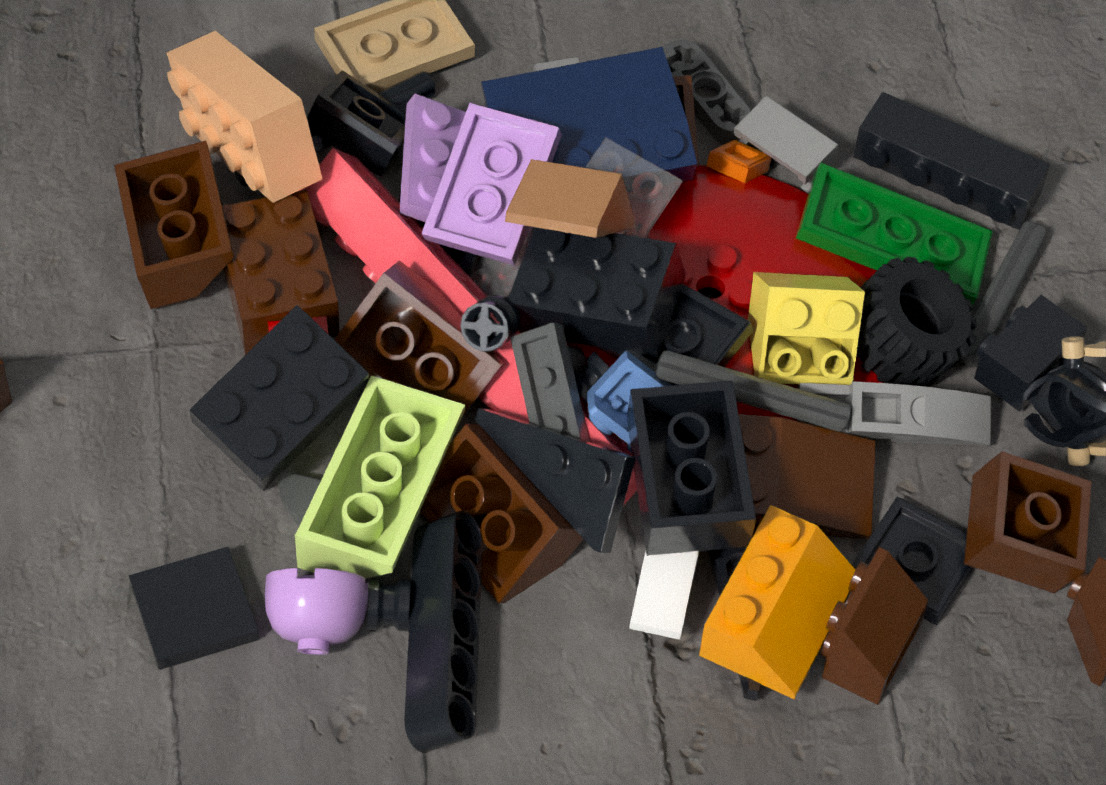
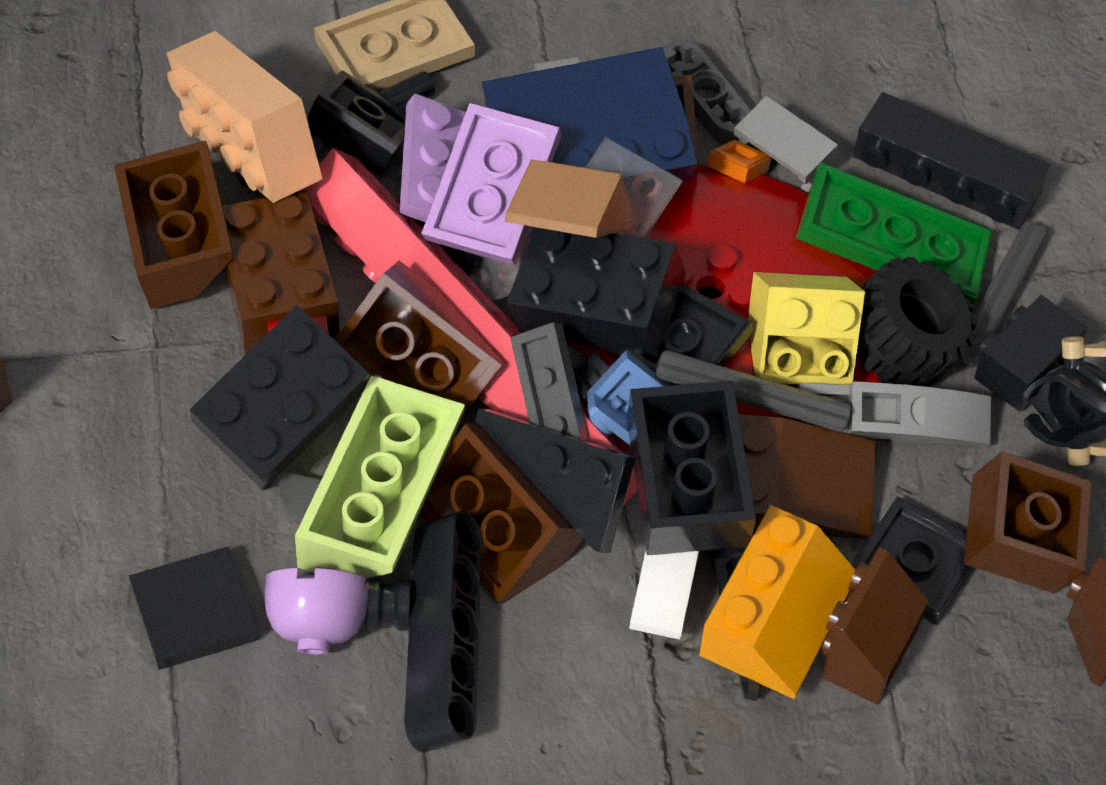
(482, 331): black wheel -> none

